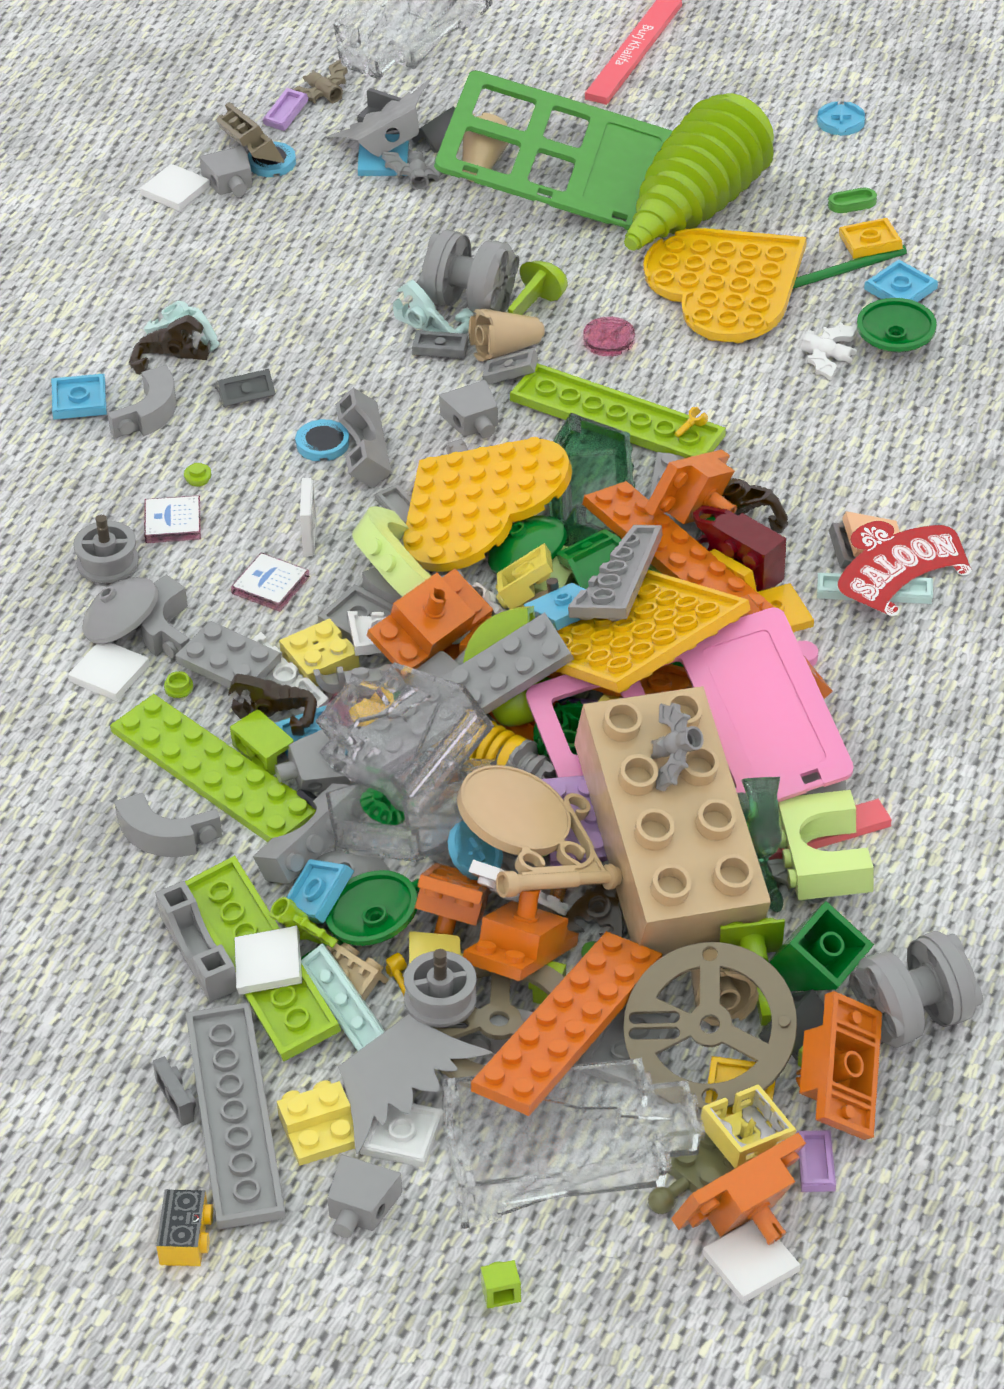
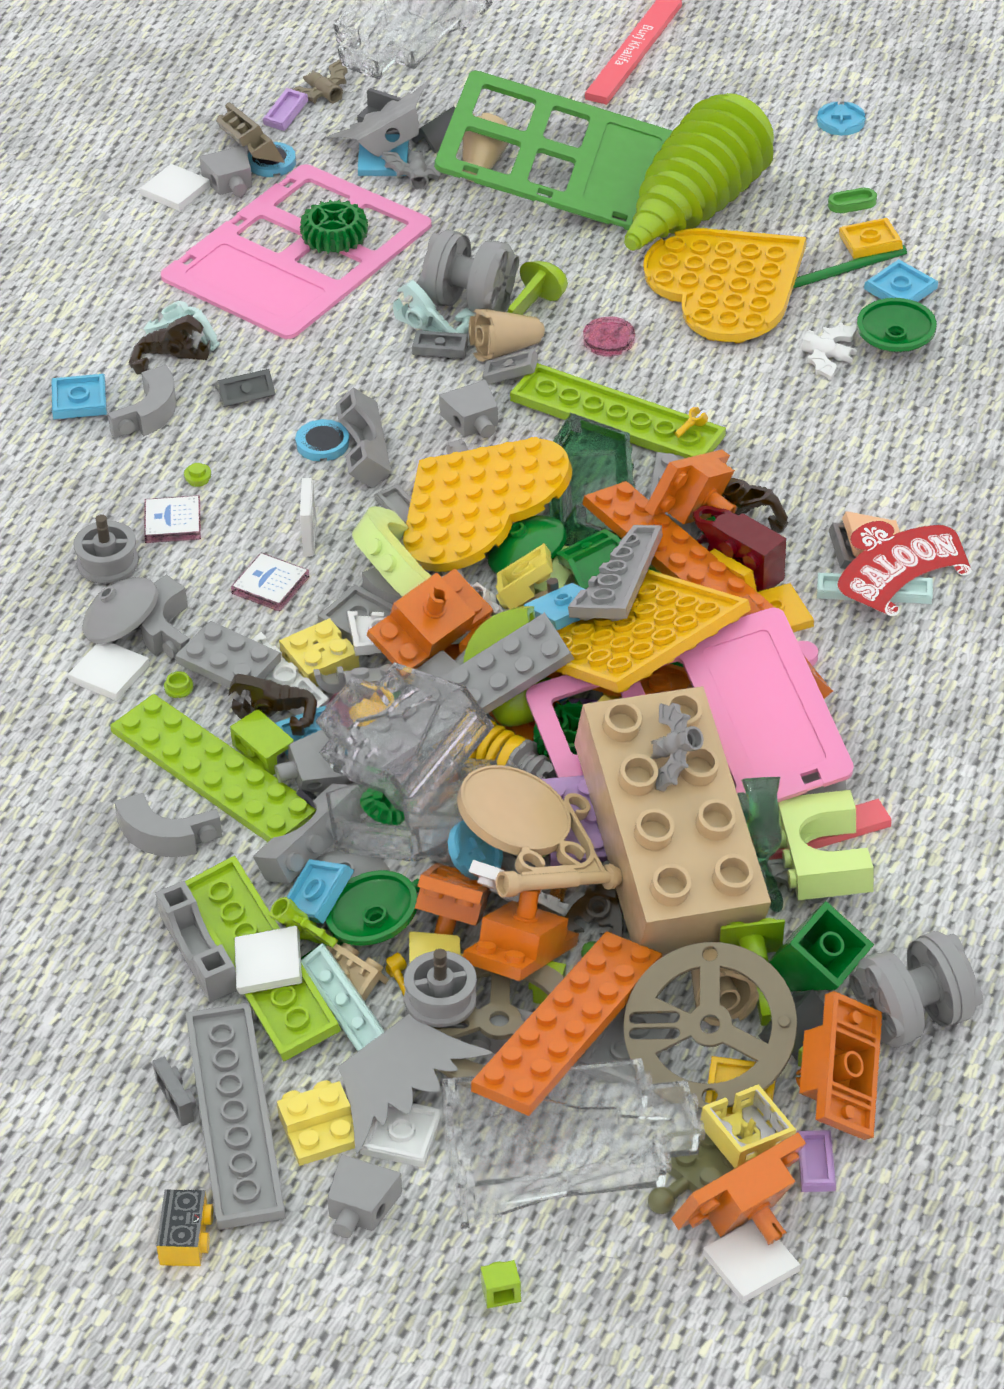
(272, 286): none -> bright pink door
(334, 226): none -> green gear

